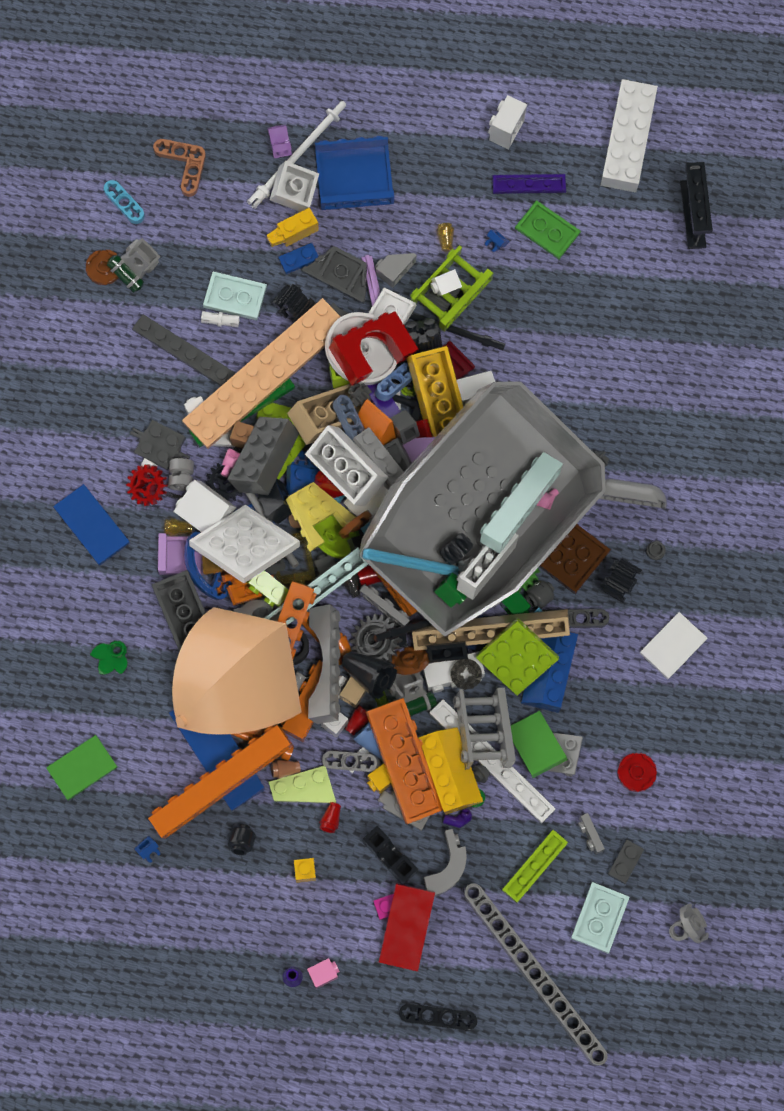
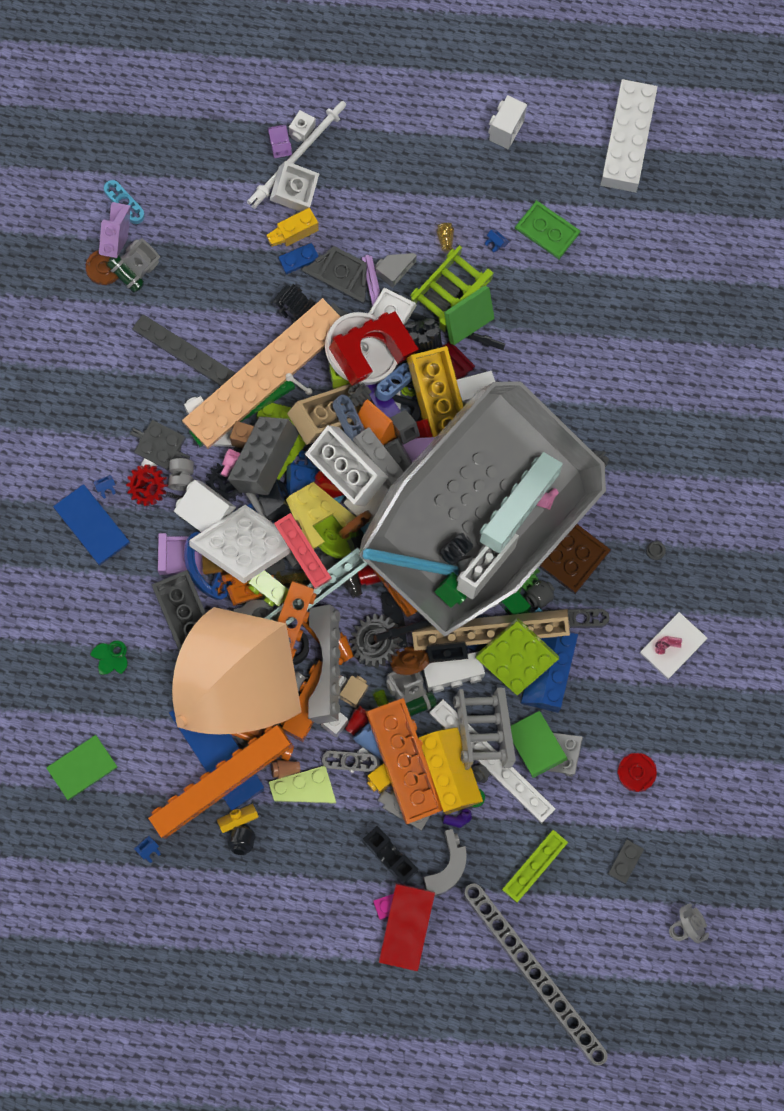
(104, 484): none -> blue tile
(115, 232): none -> lavender panel
(177, 527): clear yellow cone -> none
(191, 162): nougat beam -> none
(220, 319): white pin -> none
(235, 296): light aqua plate -> none
(237, 818): none -> yellow plate
(289, 377): none -> white hinge
(292, 982): dark purple cone -> none
(302, 126): none -> white brick
(302, 551): none -> coral plate
(304, 870): yellow brick -> none
(323, 973): bright pink brick -> none
(330, 819): red cone -> none
(354, 173): blue panel -> none
(370, 672): black cone -> none
(384, 606): light grey plate -> none
(438, 1014): black beam -> none
(445, 283): white brick -> none
(469, 315): none -> bright green tile
(473, 668): clear smoke gear -> none
(529, 183): dark purple tile -> none
(593, 842): light grey plate -> none
(600, 917): light aqua plate -> none
(621, 580): black brick -> none
(634, 493): light grey brick -> none
(666, 642): none -> clear pink arm
(696, 205): black fence -> none

